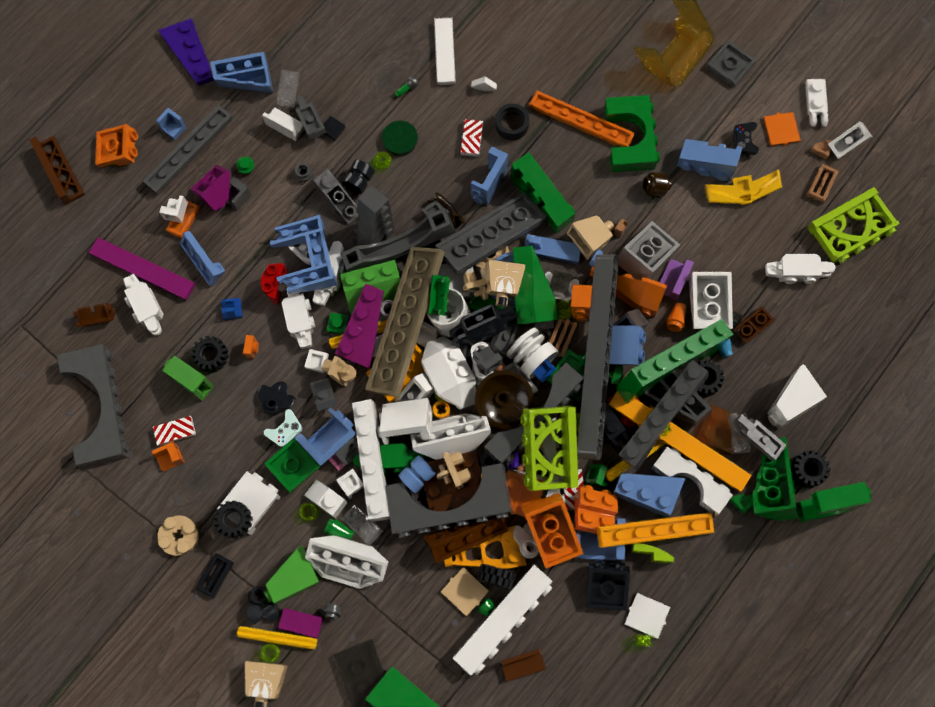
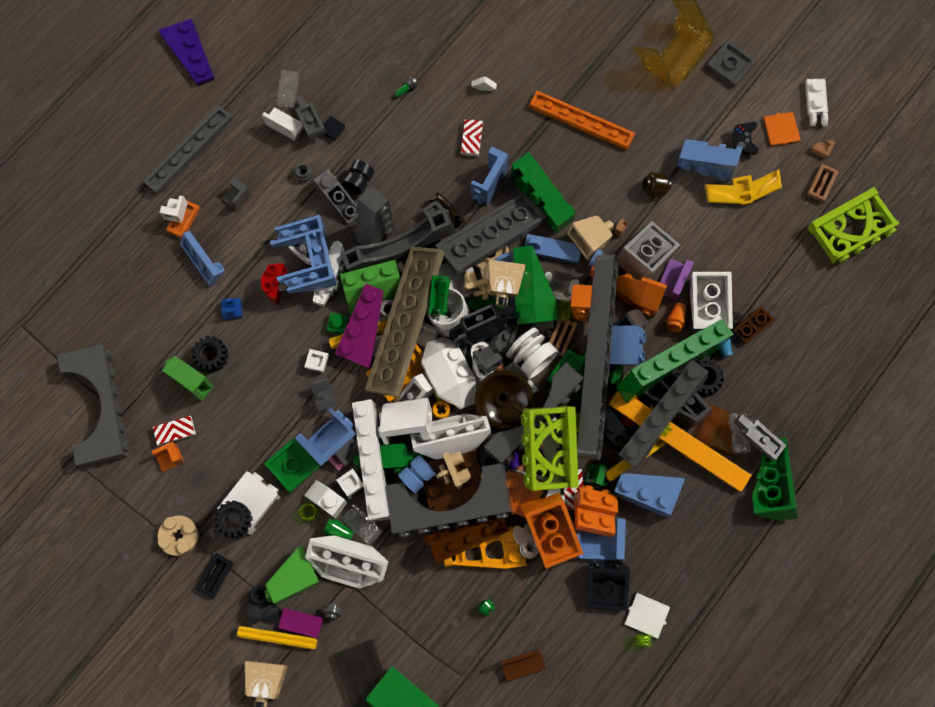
(54, 177): reddish brown fence -> none
(103, 314): reddish brown hinge -> none
(116, 146): orange plate -> none
(142, 268): magenta tile -> none
(144, 304): white hinge -> none
(171, 124): medium blue panel -> none
(213, 188): magenta slope -> none
(243, 72): medium blue wedge -> none
(245, 165): green plate -> none
(250, 347): orange plate -> none
(272, 647): clear neon green bush -> none
(275, 395): black plate -> none
(286, 431): light aqua piece -> none
(298, 318): white hinge -> none
(339, 370): tan hips -> none
(382, 165): clear neon green plate -> none
(399, 138): dark green tile -> none
(444, 51): white tile -> none
(464, 591): tan piece -> none
(496, 577): black tyre -> none
(502, 620): white brick -> none
(512, 109): black tyre -> none
(544, 370): blue plate -> none
(637, 111): green arch -> none
(655, 529): light orange tile -> none
(657, 554): lime slope -> none
(712, 495): white arch -> none
(742, 502): green tile -> none
(796, 398): white slope -> none
(799, 268): white hinge -> none
(802, 477): black tyre -> none
(834, 502): green arch -> none
(850, 140): white slope -> none

